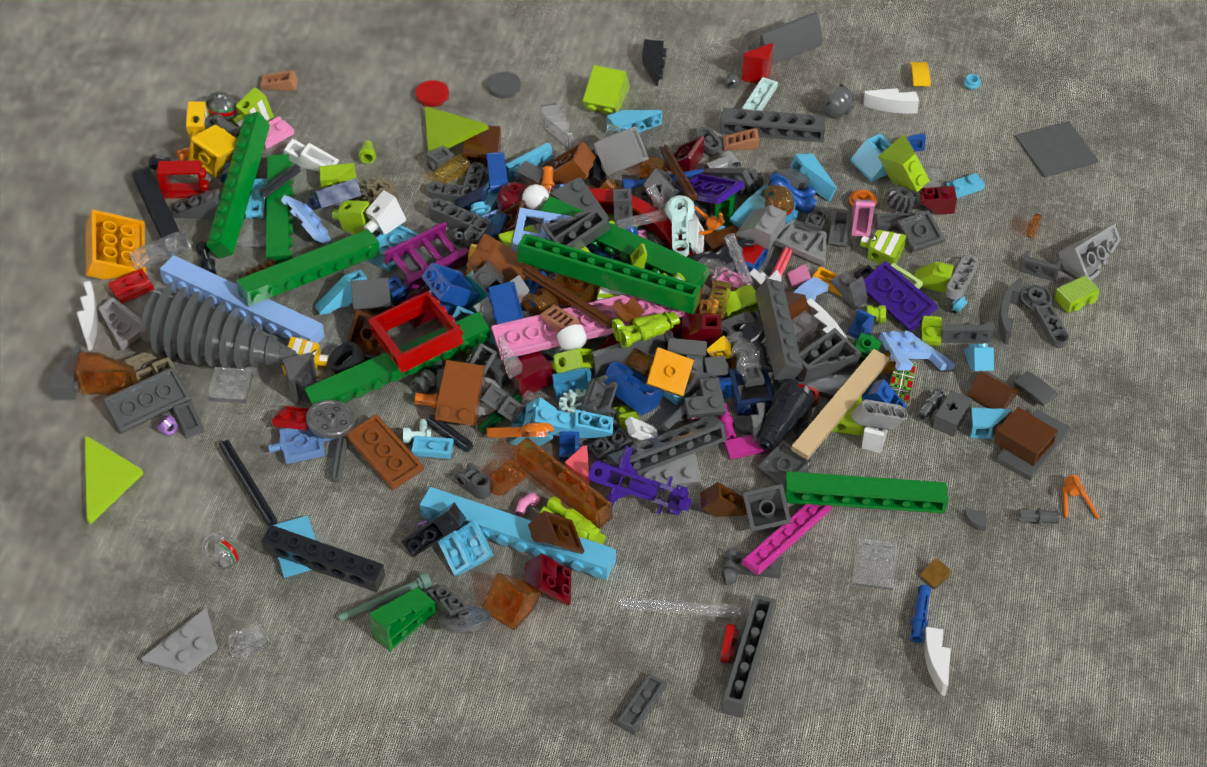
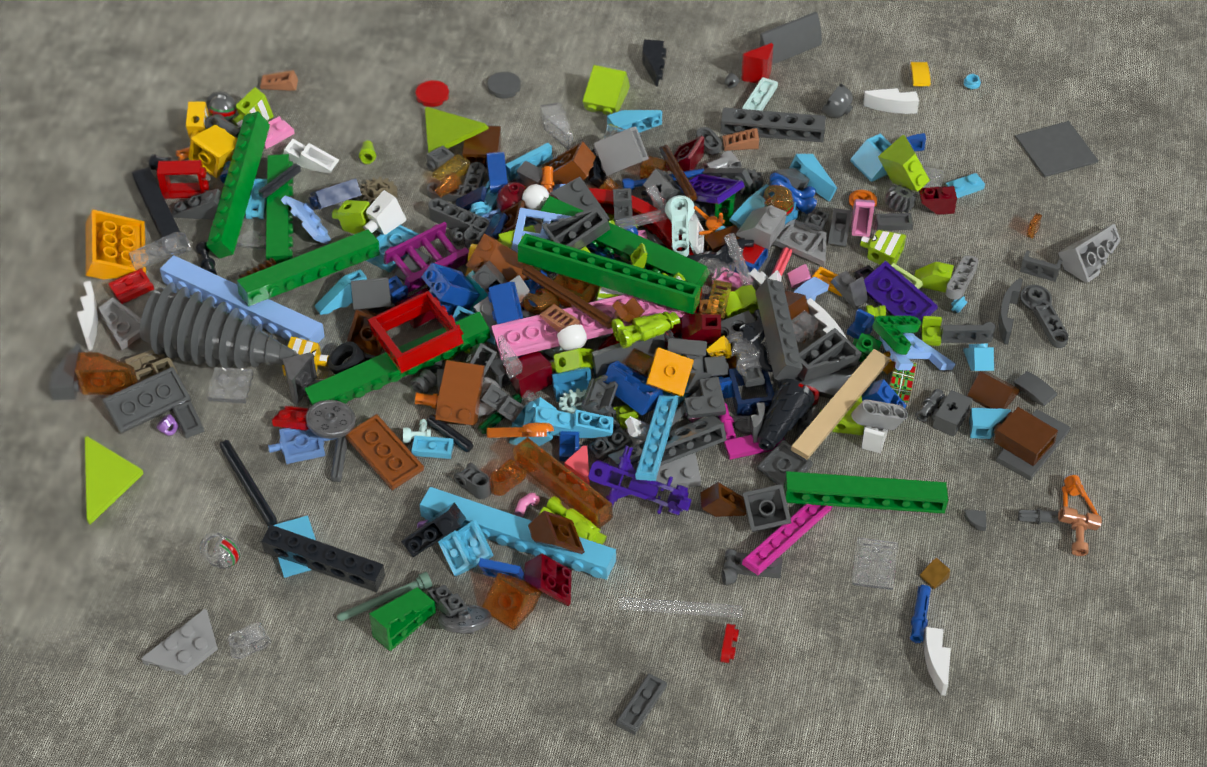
(336, 174): lime slope -> none
(449, 184): none -> clear orange cone
(492, 568): none -> blue tile
(656, 438): none -> medium azure tile
(748, 656): dark grey brick -> none
(891, 329): none -> green beam
(920, 231): dark grey plate -> none
(1077, 294): lime brick -> none
(1079, 524): none -> nougat bar

